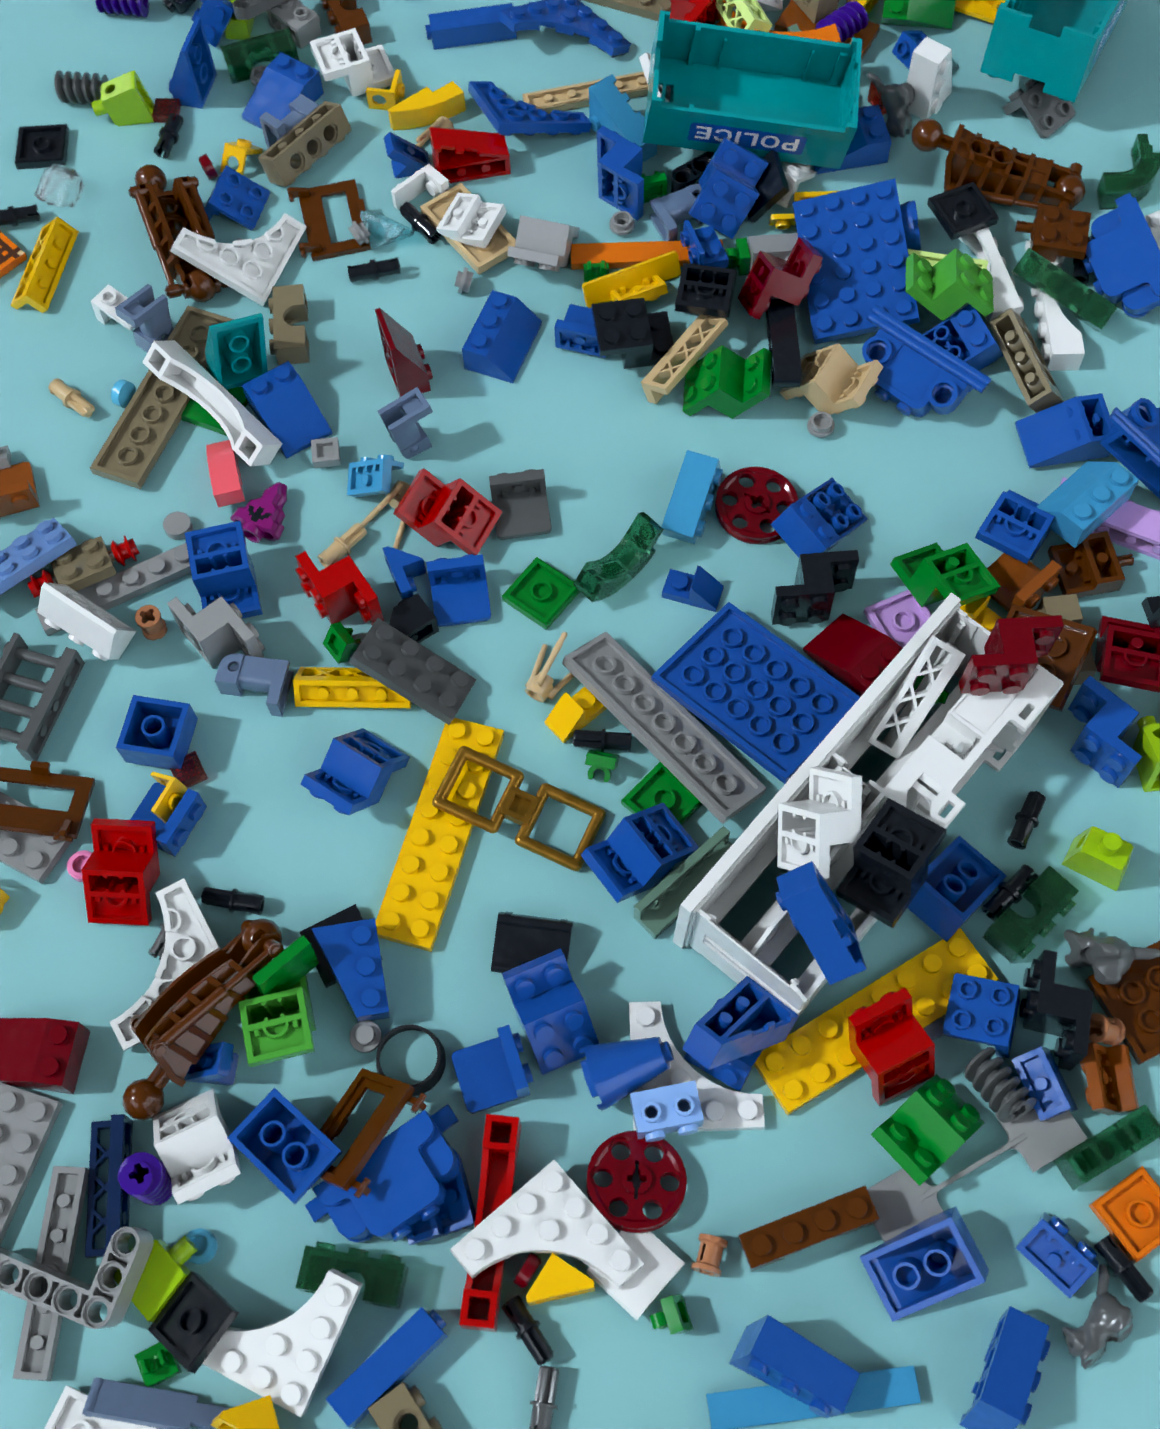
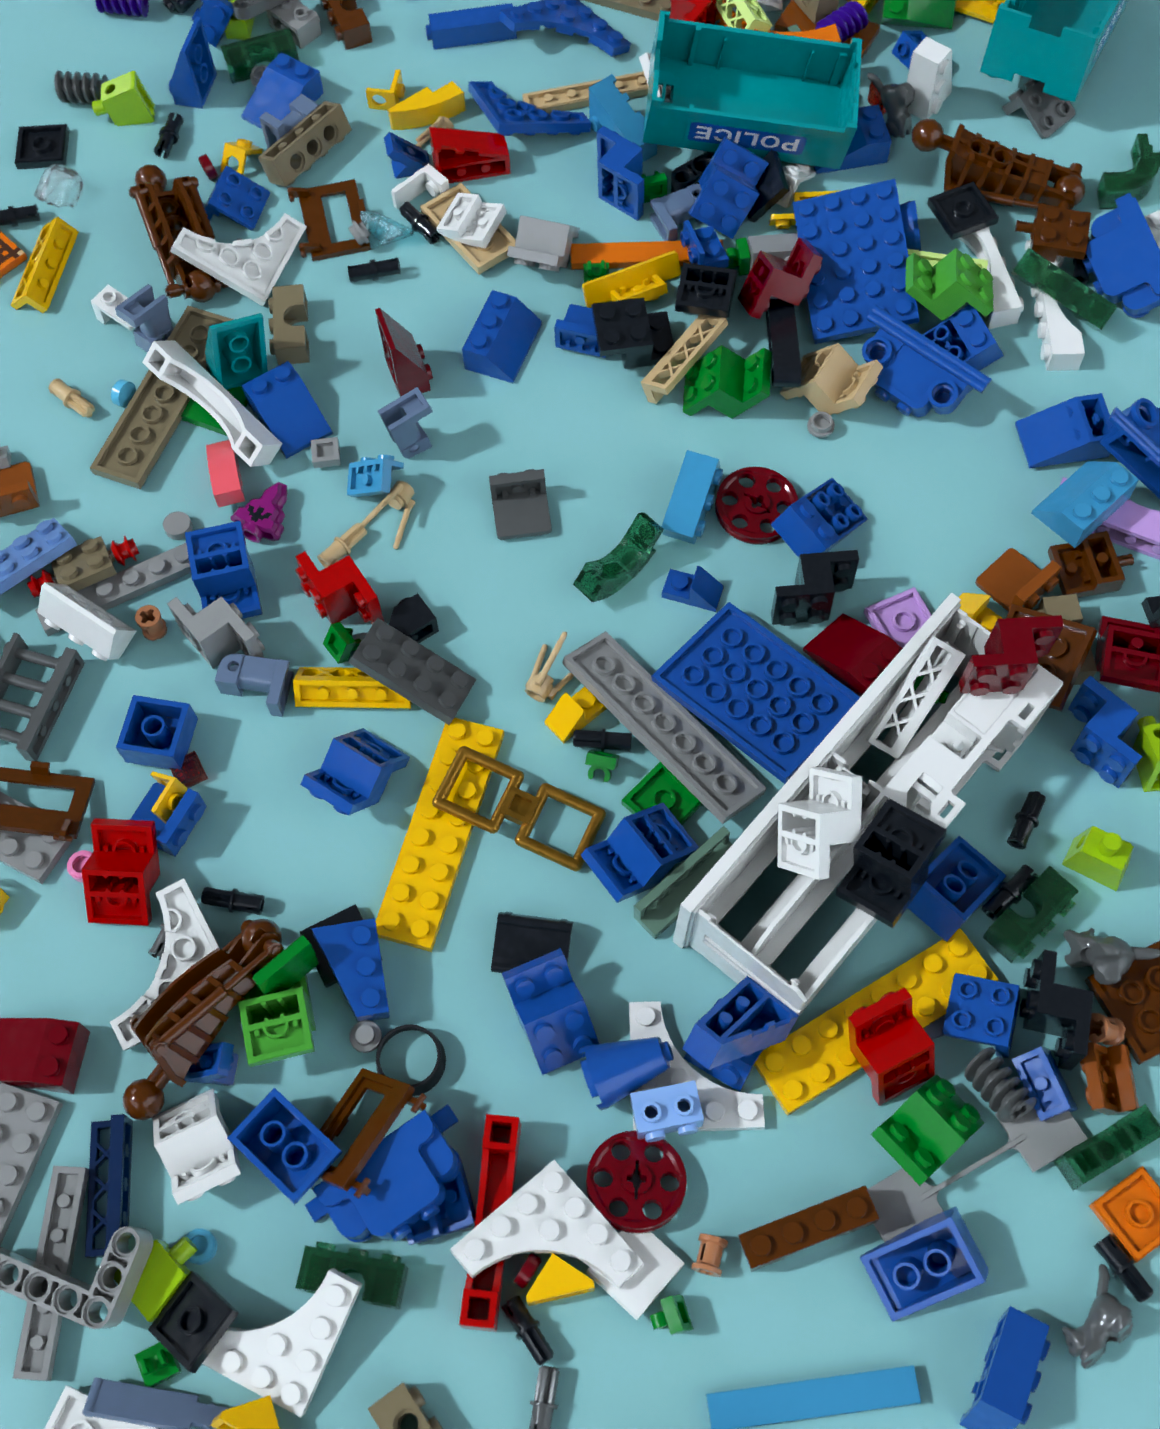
(145, 1178): dark purple piece -> none
(164, 107): clear red tile -> none
(346, 56): white bracket -> none
(388, 1366): blue brick -> none
(403, 570): blue slope -> none
(448, 512): red bracket -> none
(459, 590): blue bracket -> none
(464, 280): light grey plate -> none
(492, 1072): blue bracket -> none
(541, 593): green tile -> none
(621, 223): light grey plate -> none
(795, 1366): blue wedge -> none
(821, 922): blue wedge -> none
(936, 573): green bracket -> none
(1016, 526): blue bracket -> none
(1025, 361): dark tan brick -> none
(1058, 1254): blue bracket -> none

